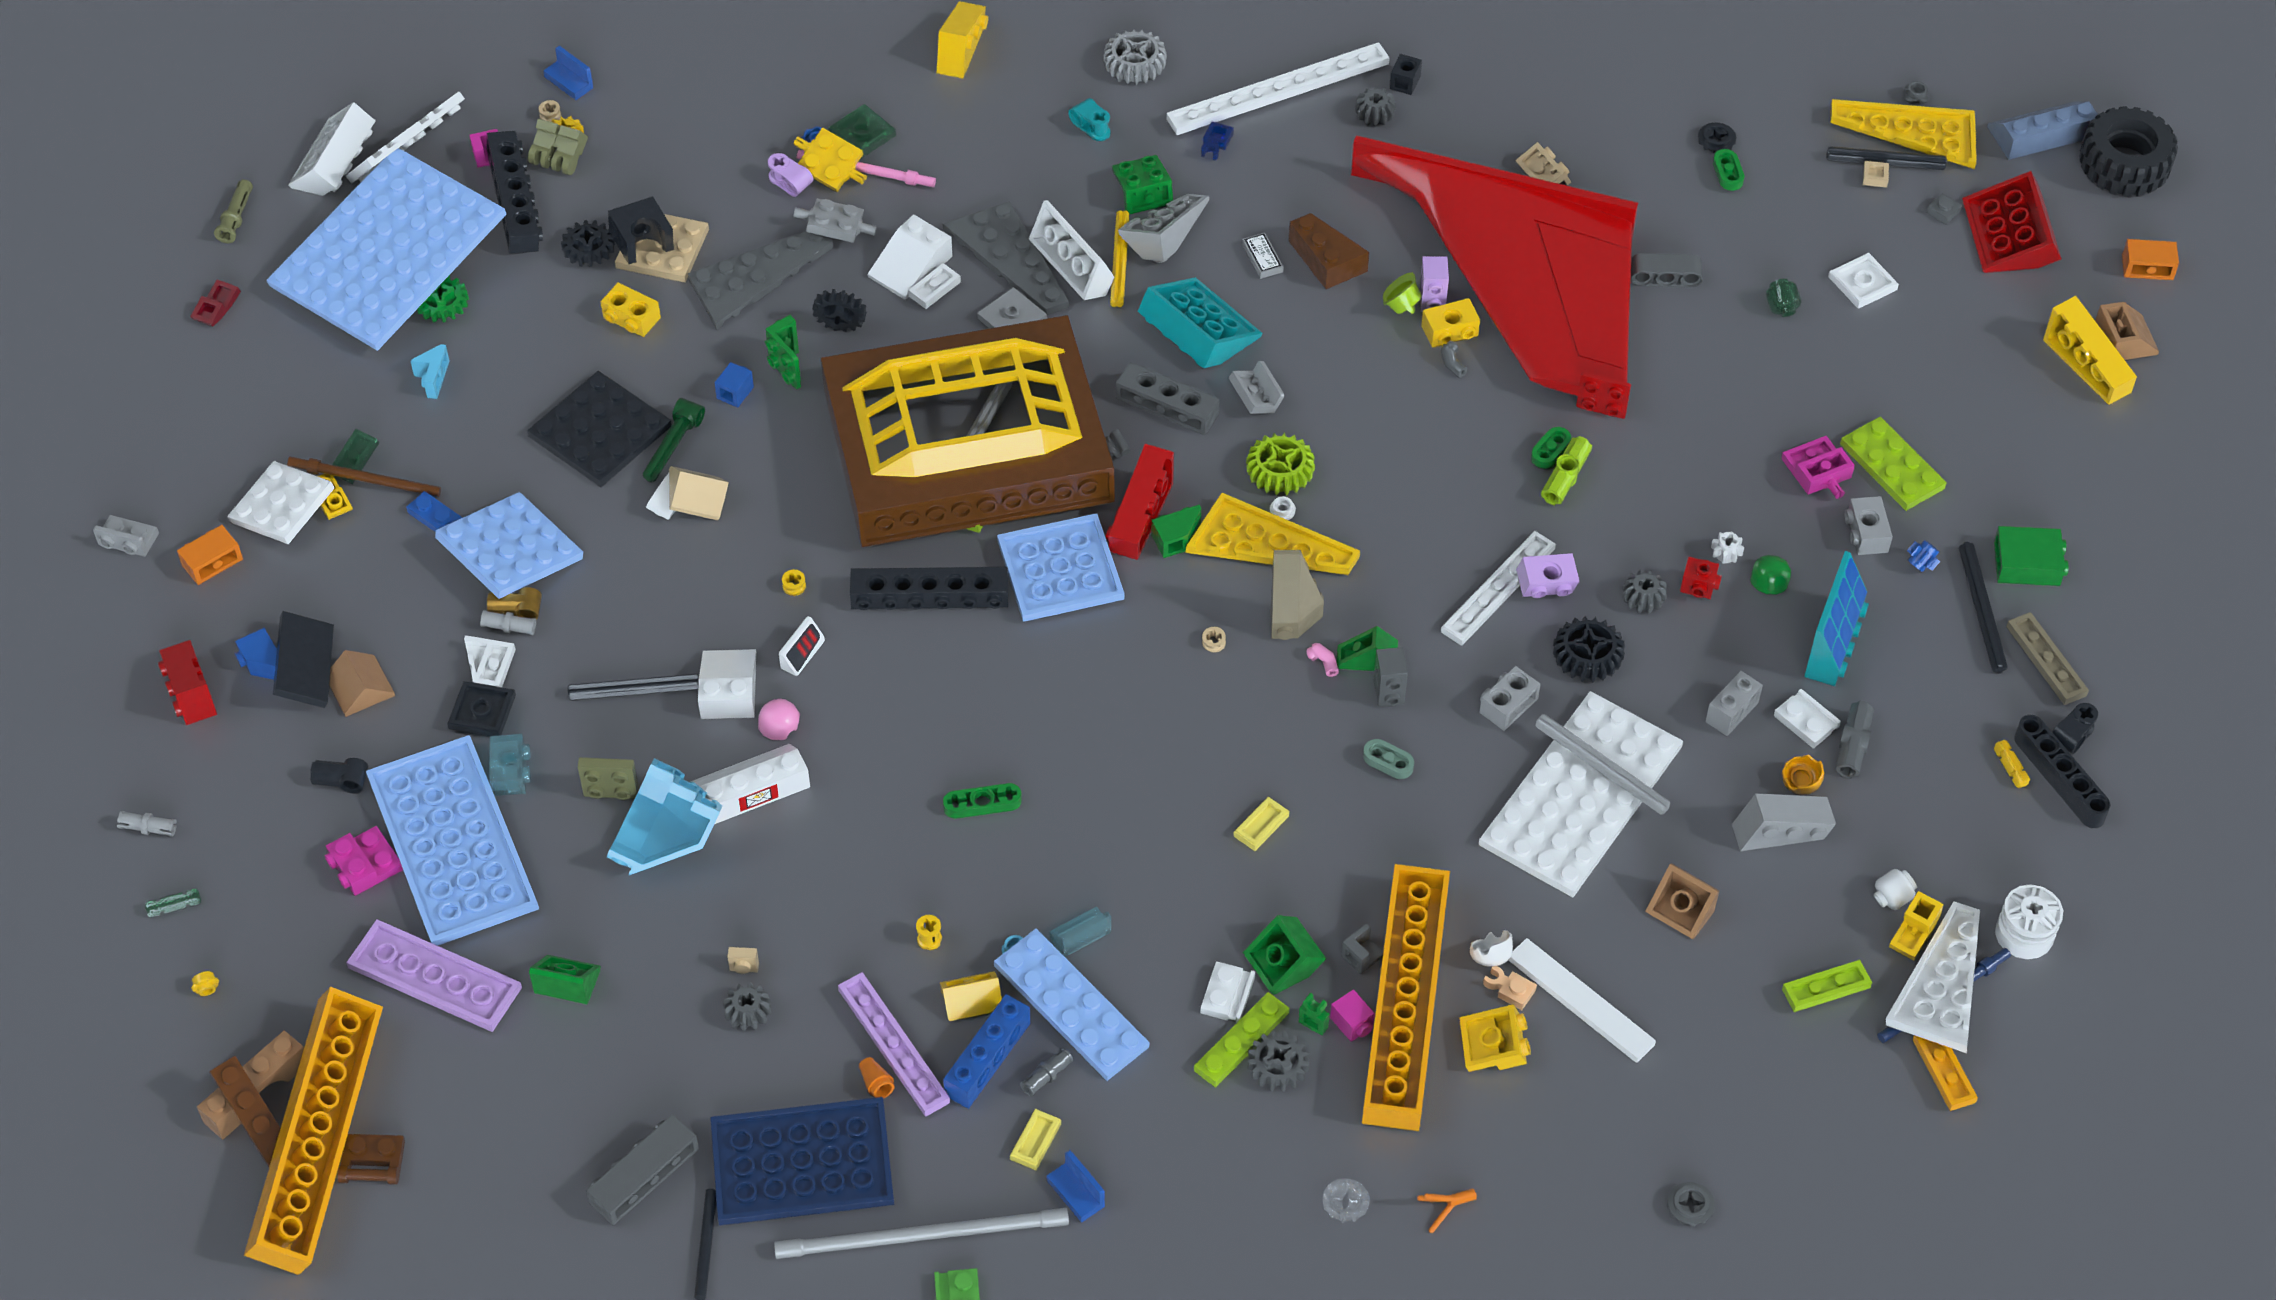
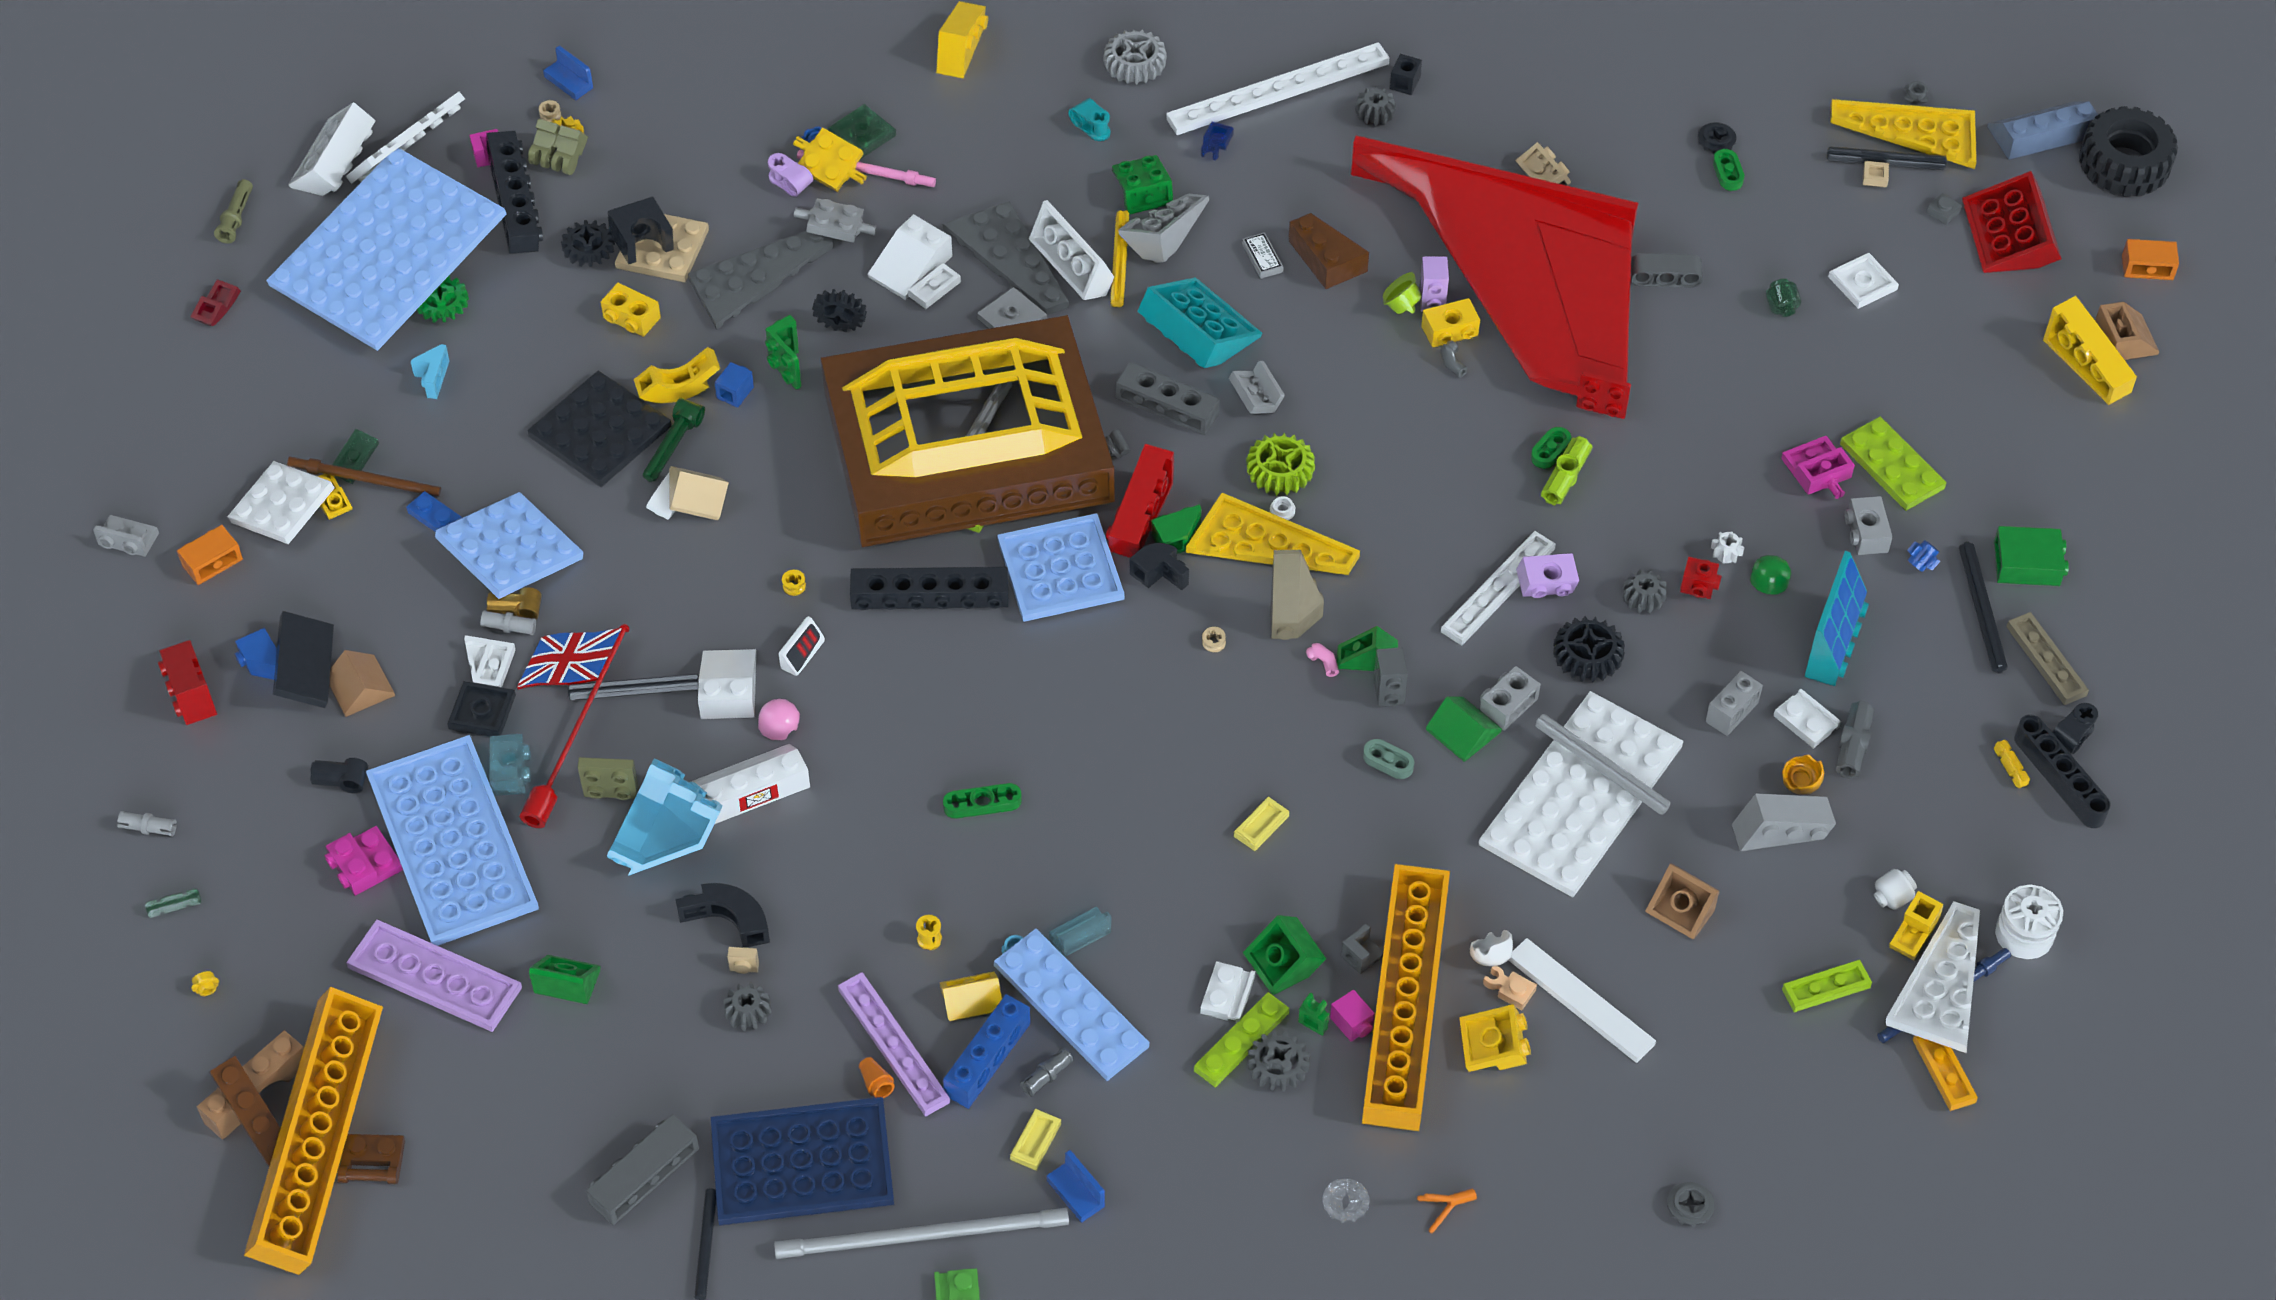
(566, 661): none -> flag
(682, 382): none -> yellow arch
(729, 903): none -> black arch
(1157, 561): none -> black brick
(1462, 727): none -> green slope

